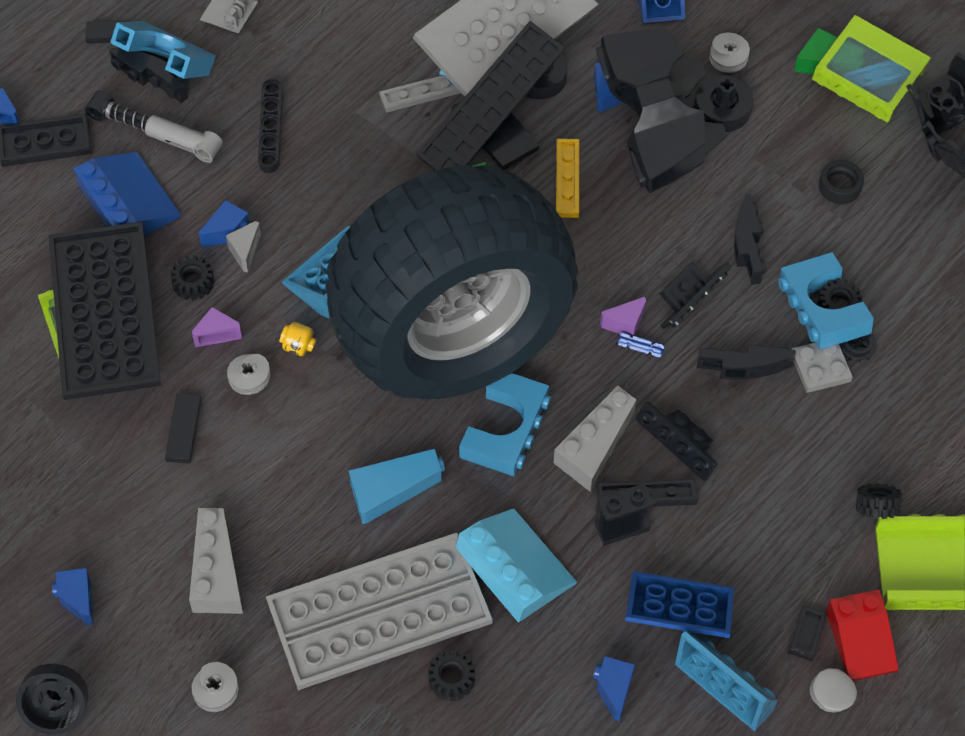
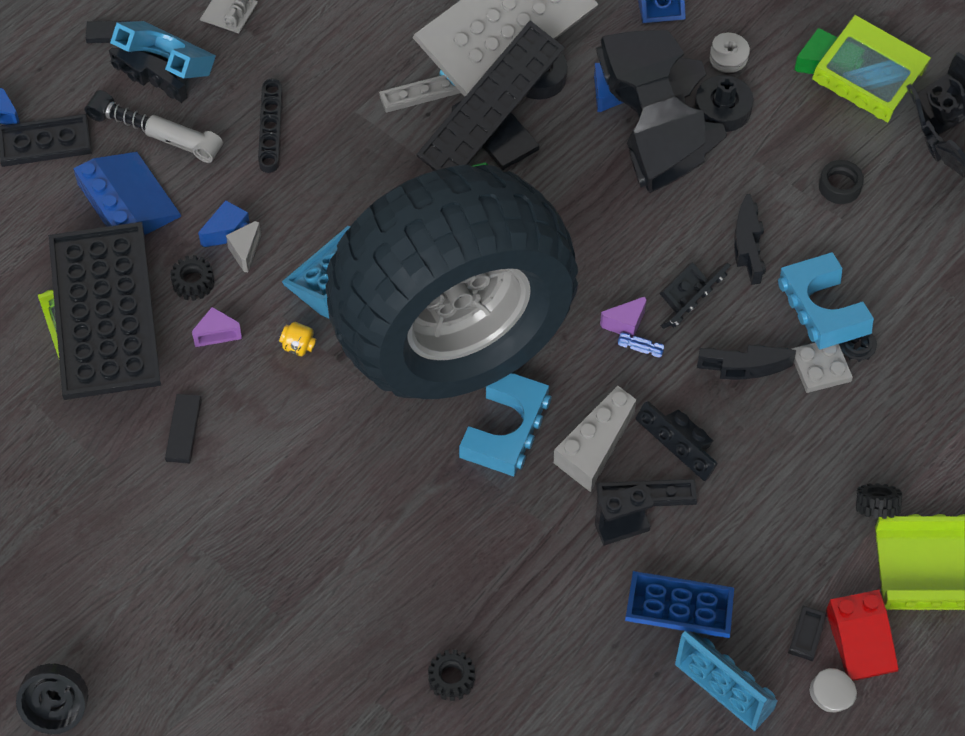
(74, 593): blue slope -> none
(213, 570): light grey wedge -> none
(216, 675): light grey piece -> none
(248, 374): light grey piece -> none
(377, 611): light grey plate -> none
(393, 482): dark azure slope -> none
(514, 563): medium azure slope -> none
(567, 178): yellow tile -> none
(613, 684): blue slope -> none
(838, 290): black tyre -> none

